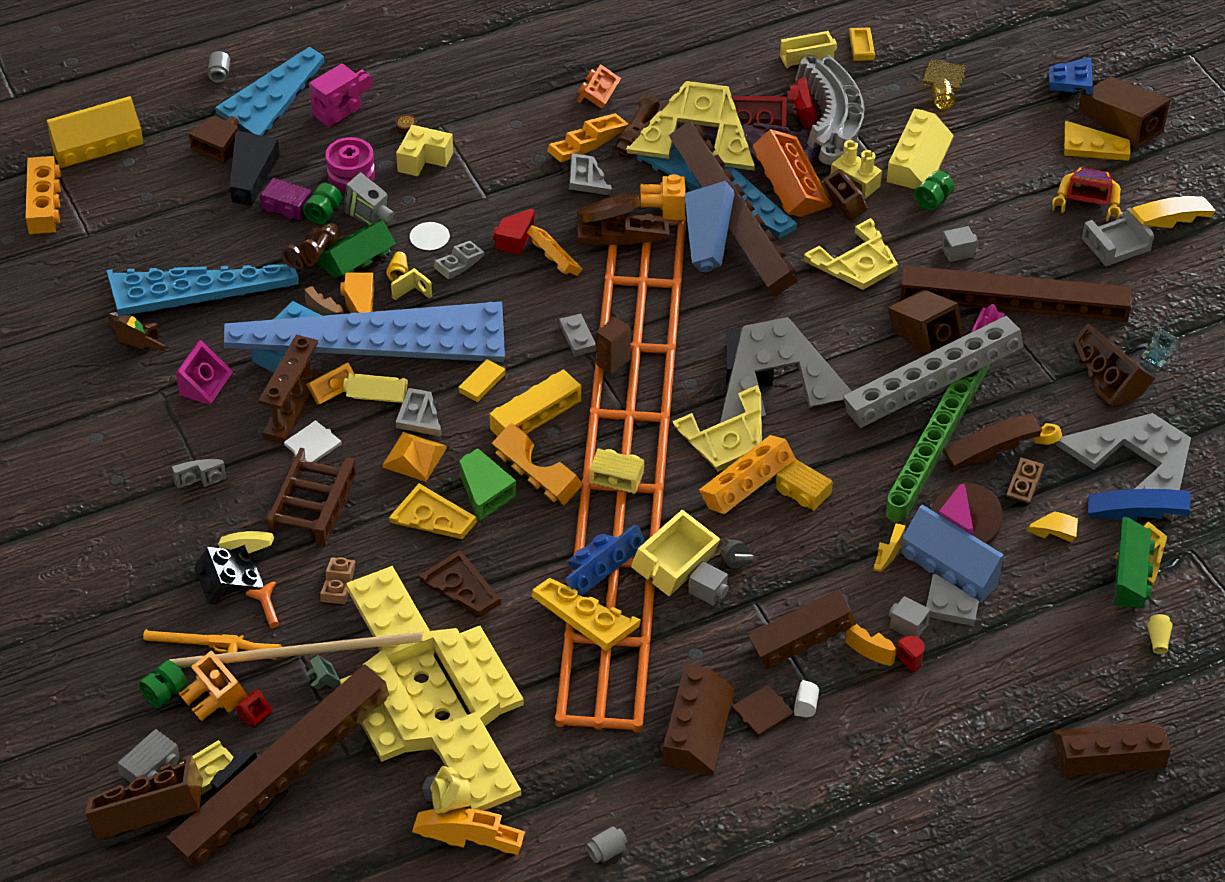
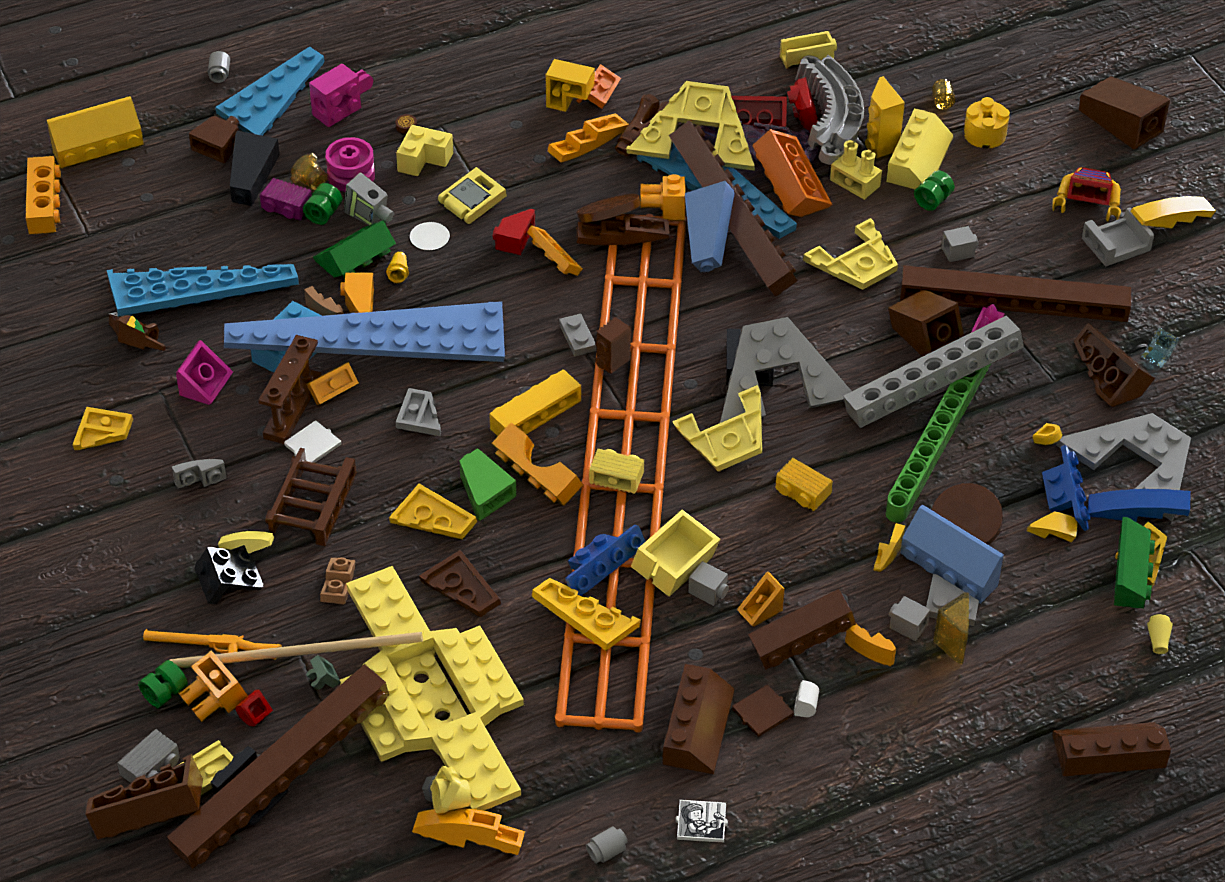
(101, 428): none -> yellow wing
(263, 595): orange piece -> none
(308, 171): none -> clear yellow piece
(312, 247): reddish brown piece -> none
(375, 388): light yellow window -> none
(410, 281): light yellow bracket -> none
(414, 456): light orange slope -> none
(460, 260): light grey slope -> none
(469, 198): none -> light yellow container
(482, 380): yellow tile -> none
(567, 82): none -> yellow brick
(587, 176): light grey wing -> none
(701, 821): none -> piece
(735, 553): dark grey piece -> none
(747, 474): light orange brick -> none
(763, 601): none -> light orange slope
(845, 194): reddish brown brick -> none
(861, 44): yellow tile -> none
(884, 119): none -> yellow slope
(911, 652): red brick -> none
(944, 70): clear yellow piece -> none
(952, 627): none -> clear yellow slope
(957, 510): dark pink slope -> none
(986, 123): none -> yellow brick
(987, 442): reddish brown slope -> none
(1025, 480): medium nougat slope -> none
(1064, 488): none -> blue bracket
(1072, 76): blue wing -> none
(1092, 143): yellow wing -> none

